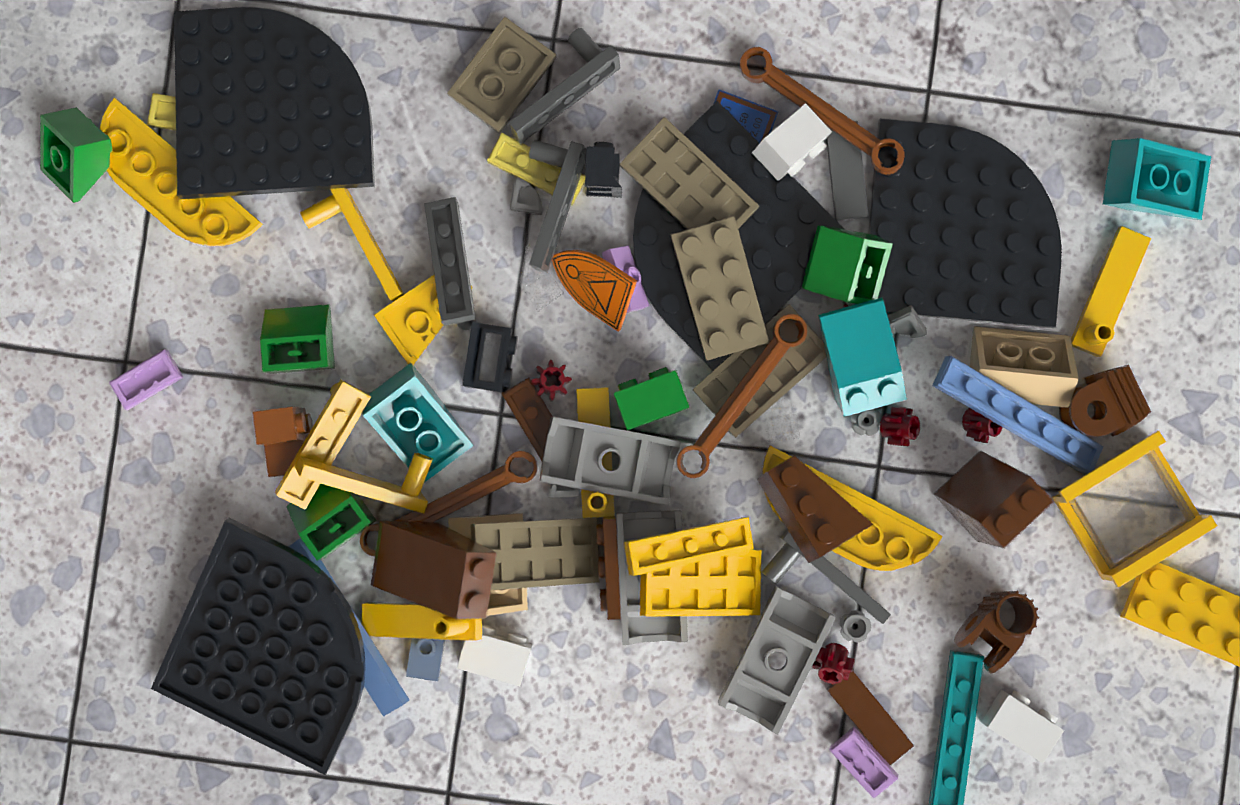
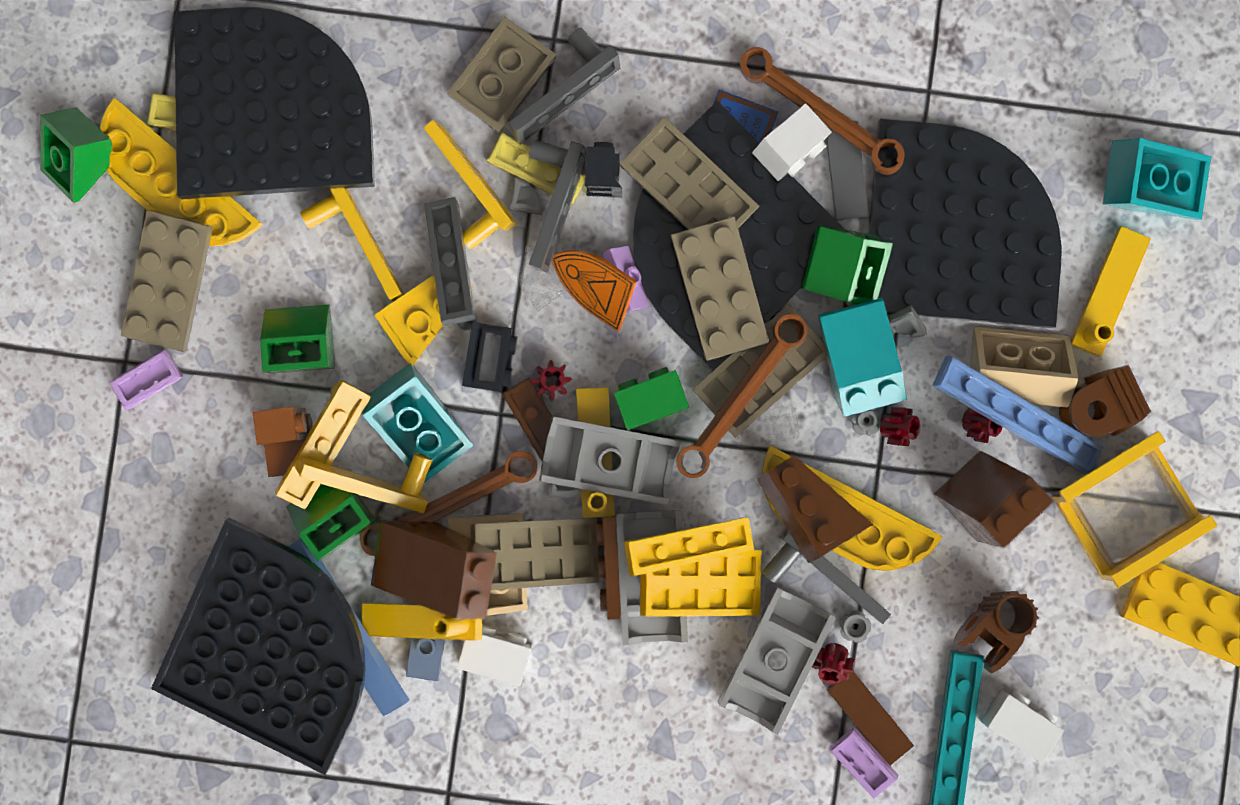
(166, 280): none -> dark tan plate
(497, 212): none -> yellow piece

